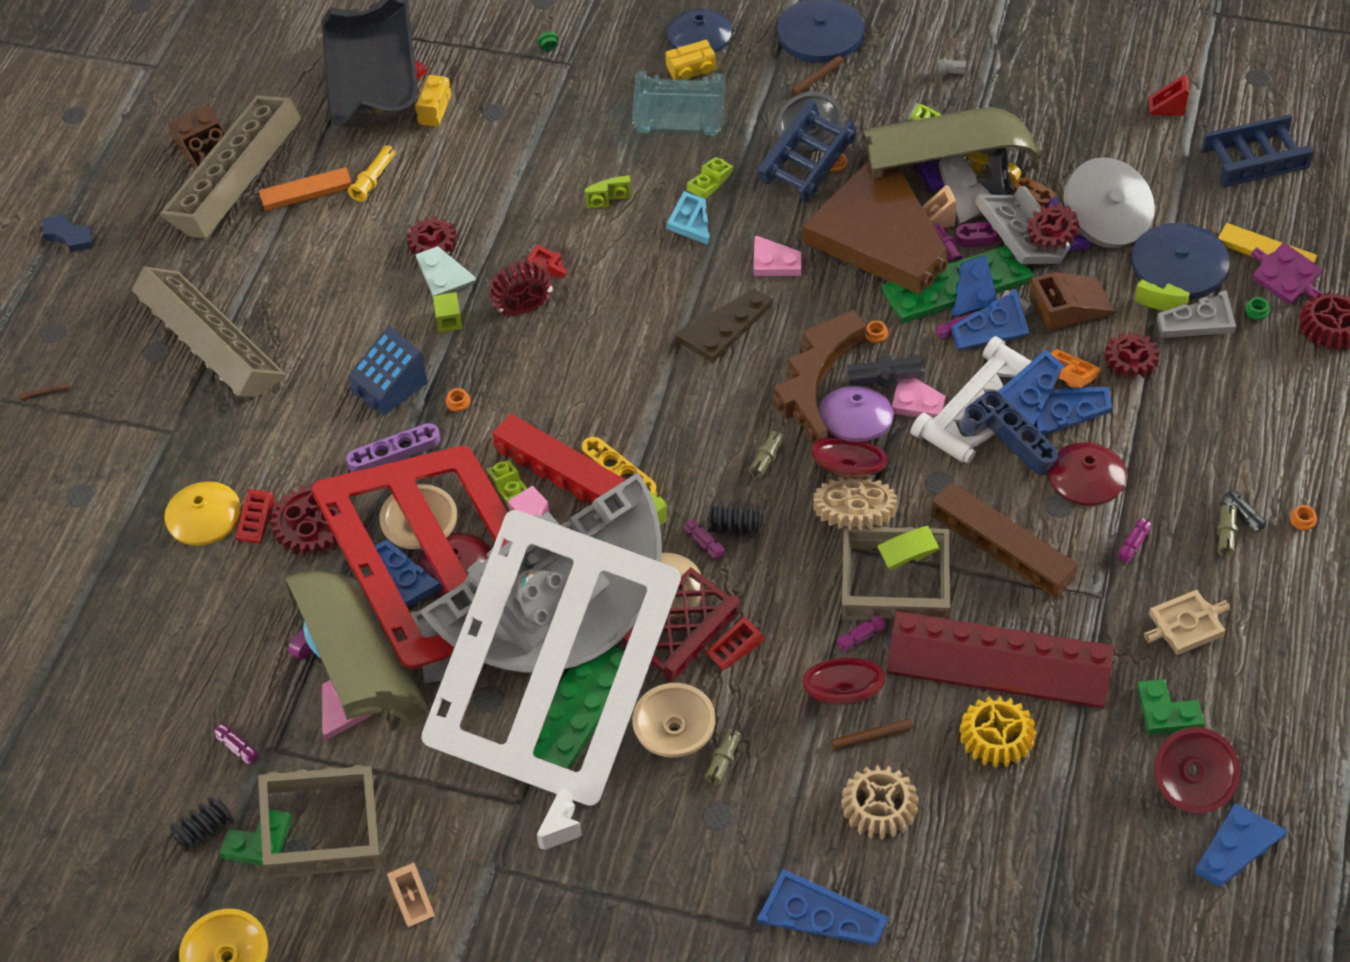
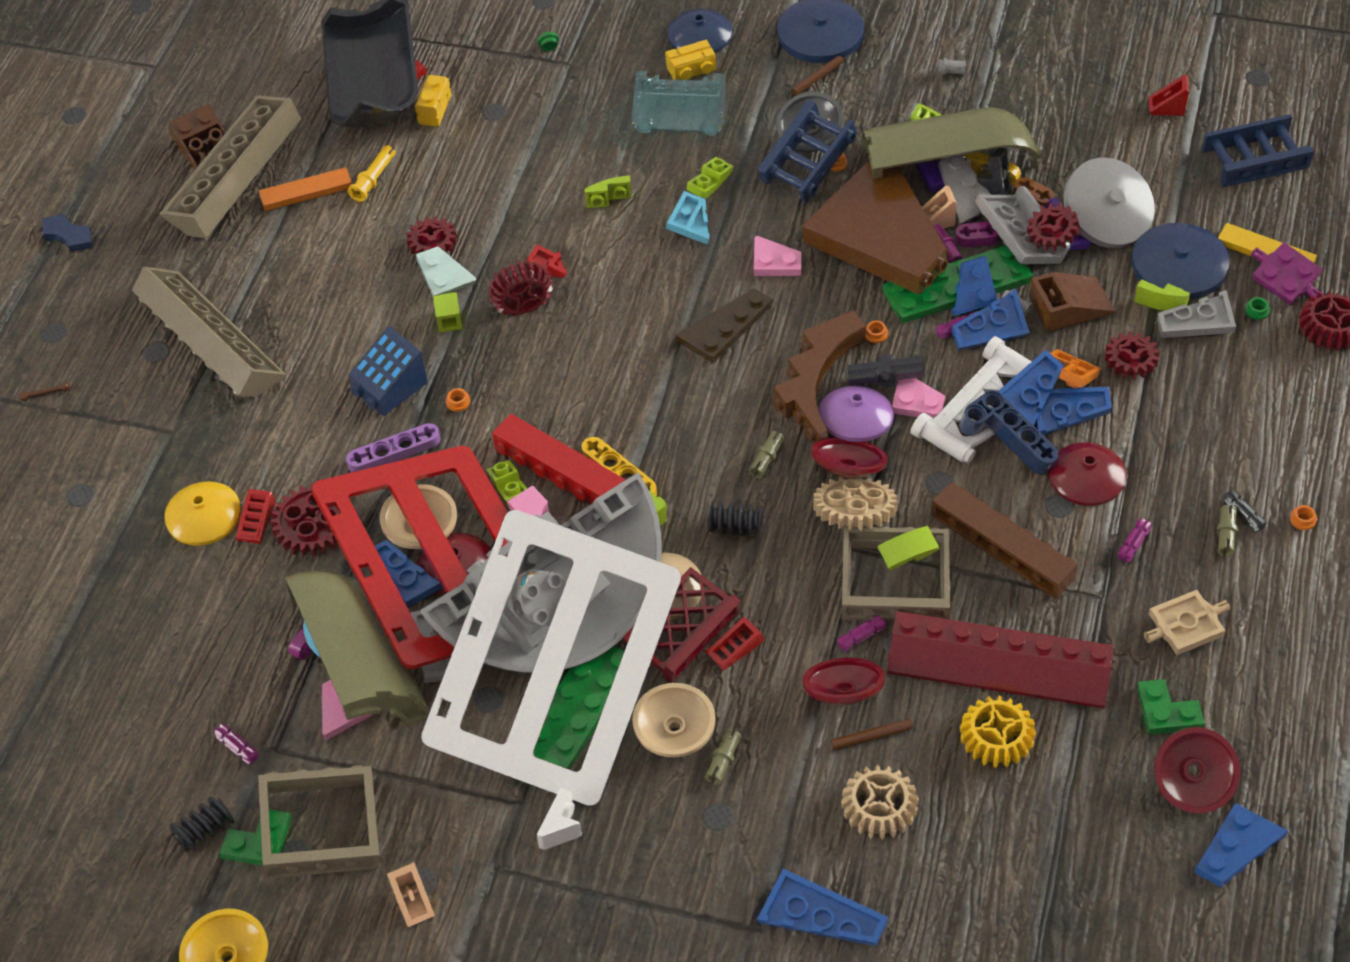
(703, 539): magenta axle -> none

